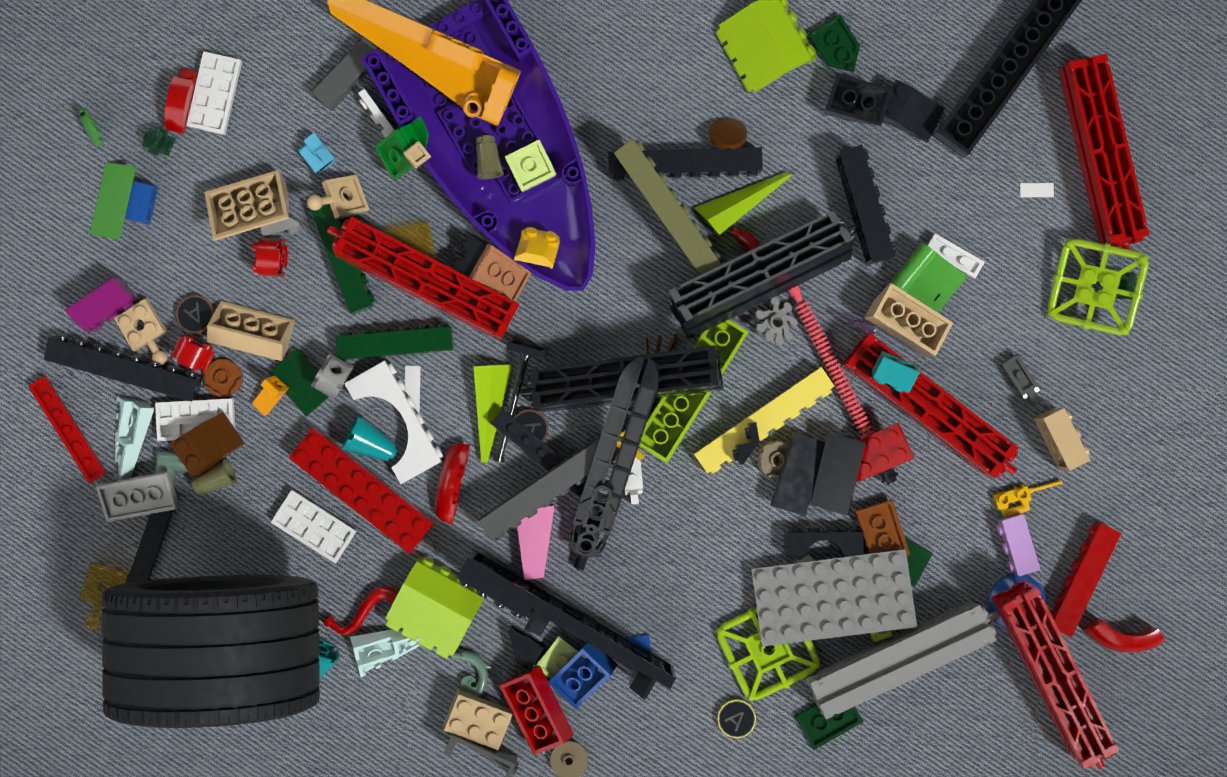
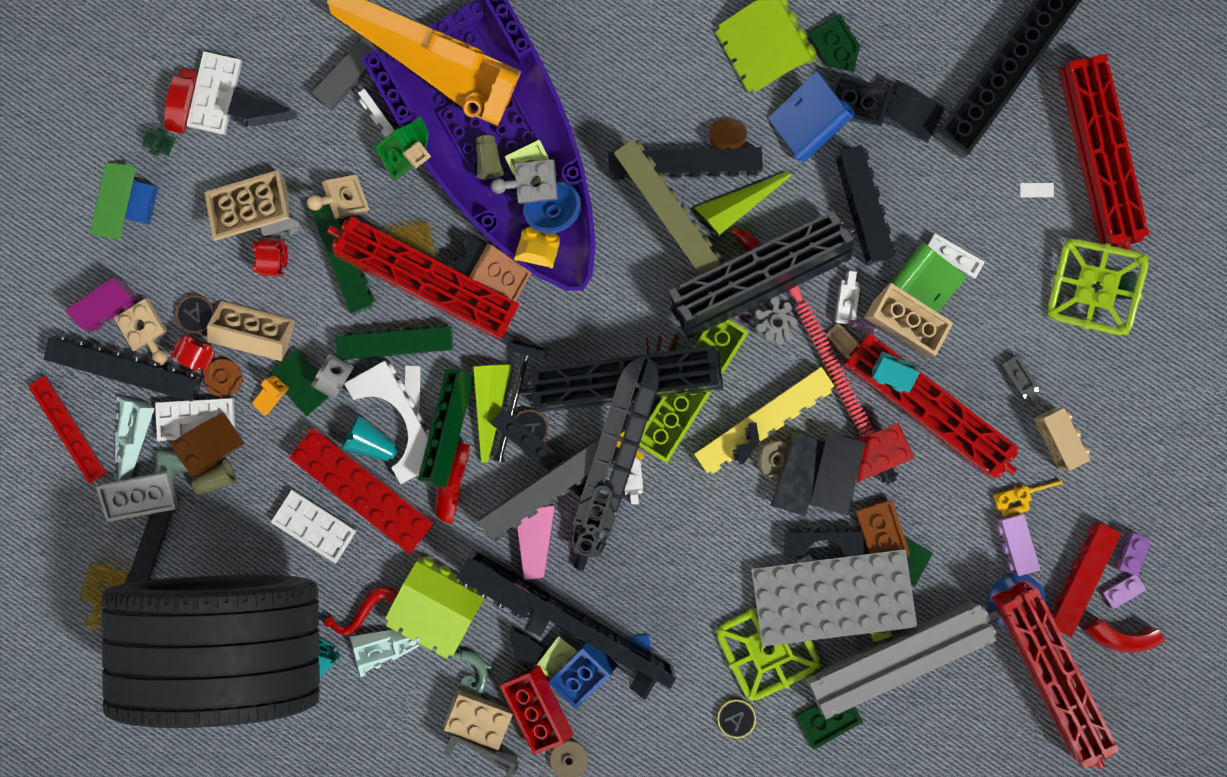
(90, 127): bright green brick -> none
(256, 112): none -> black slope
(316, 154): medium azure piece -> none
(445, 428): none -> dark green brick
(524, 174): none -> light grey plate
(541, 214): none -> blue dish
(813, 120): none -> blue door
(842, 340): none -> tan tile
(847, 299): none -> white hinge
(1123, 591): none -> lavender plate
(1132, 553): none -> medium lavender brick

